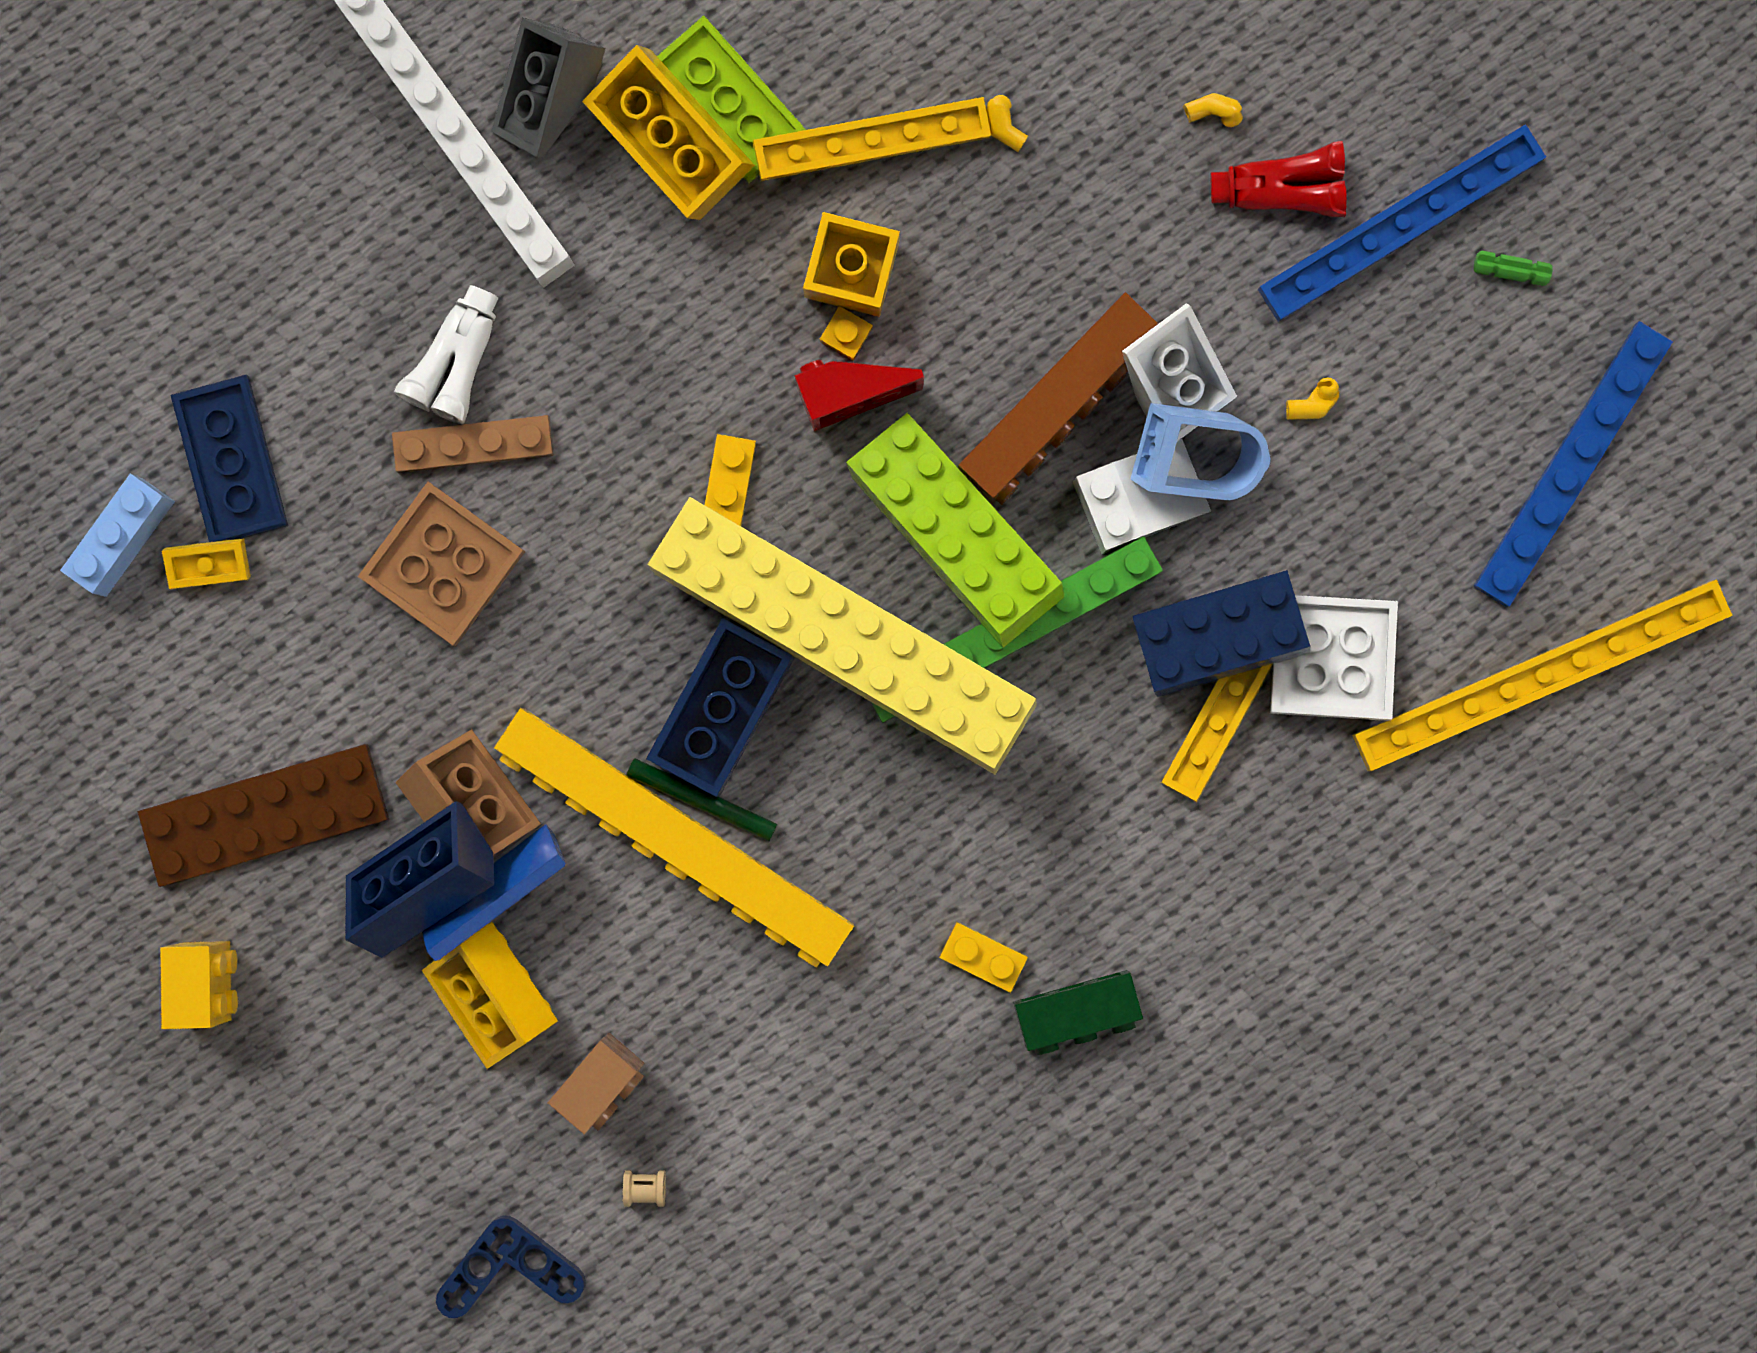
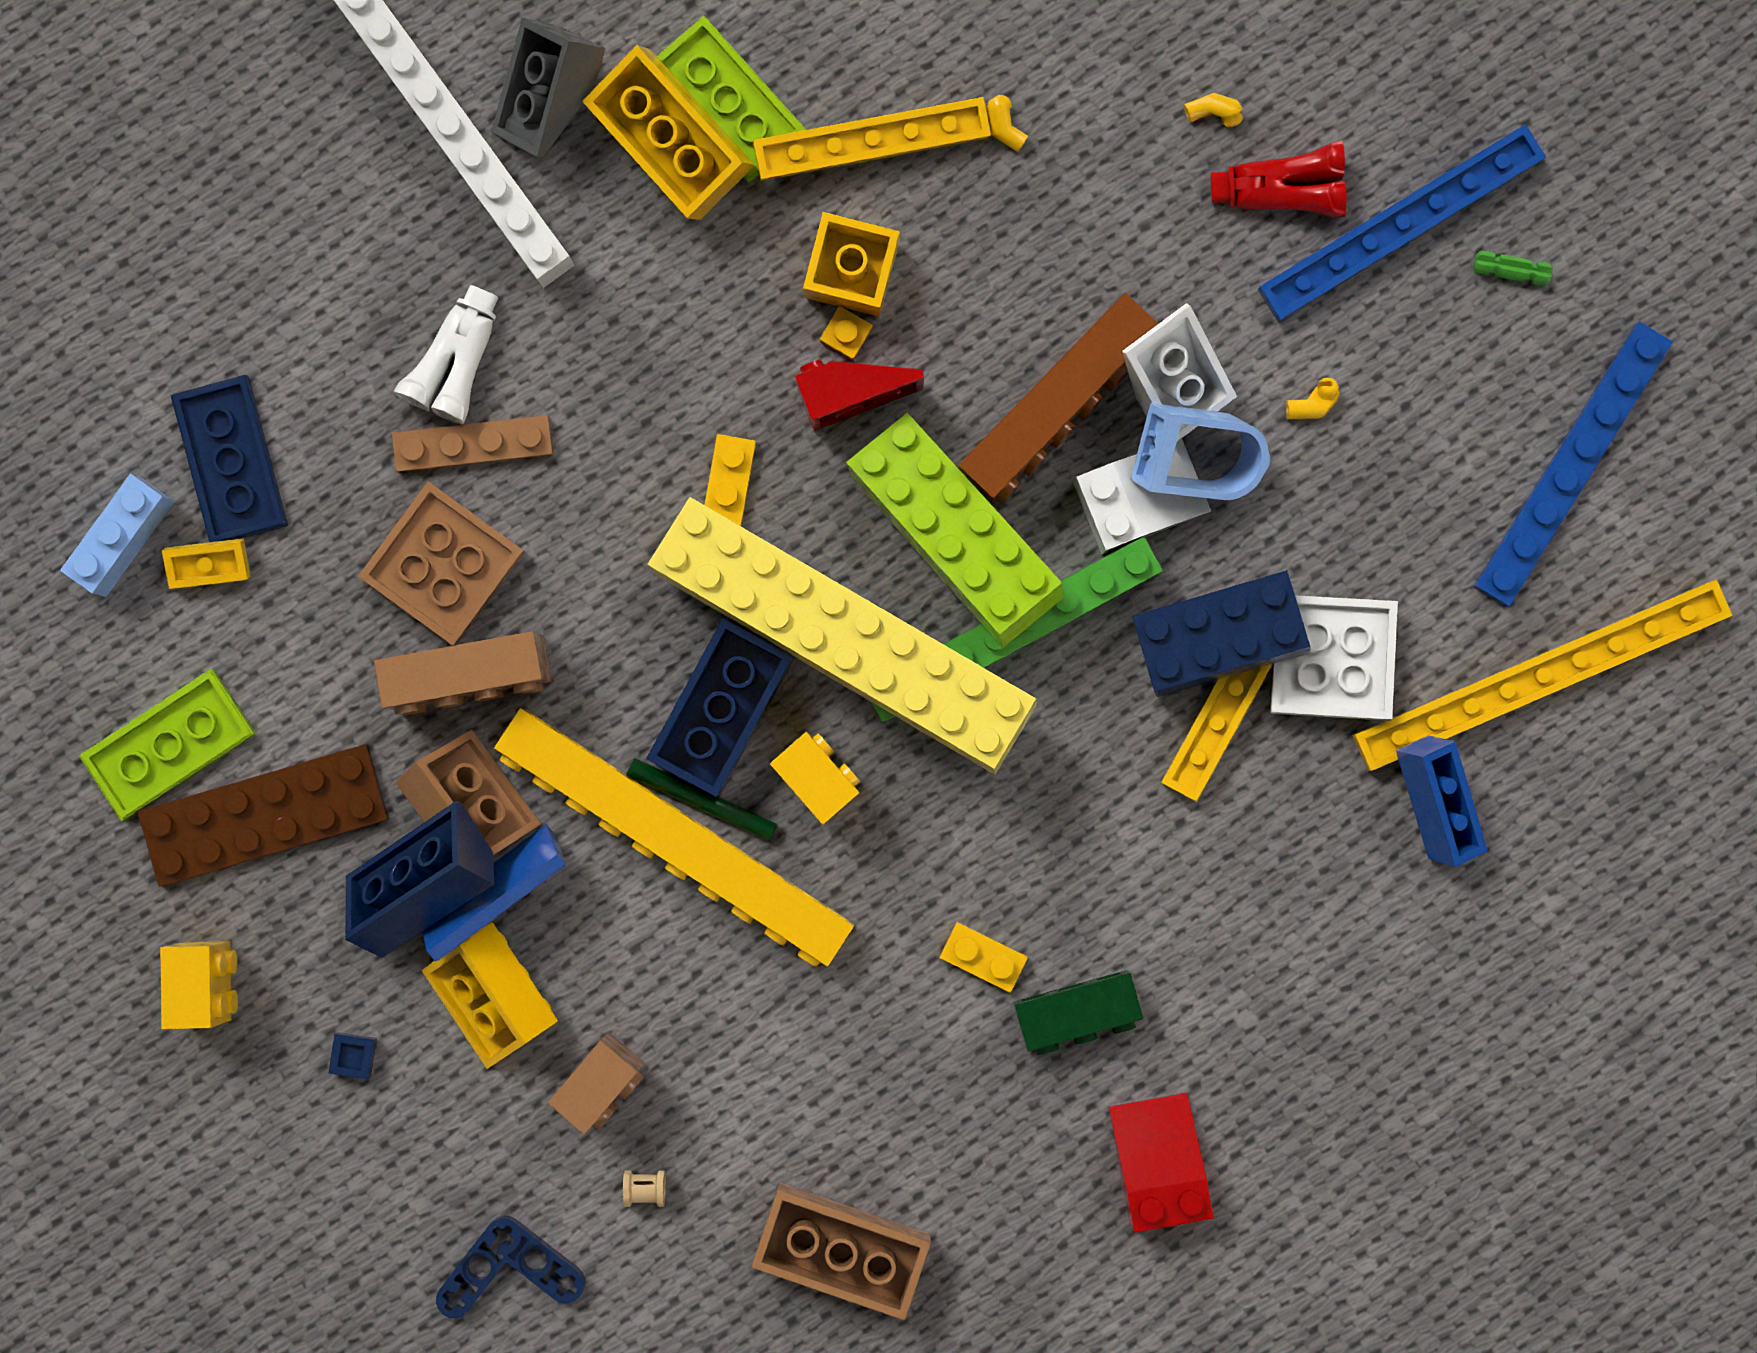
(167, 744): none -> lime tile
(352, 1055): none -> dark blue plate
(463, 671): none -> medium nougat brick
(816, 777): none -> yellow brick
(842, 1251): none -> medium nougat brick
(1160, 1163): none -> red slope
(1441, 800): none -> blue brick

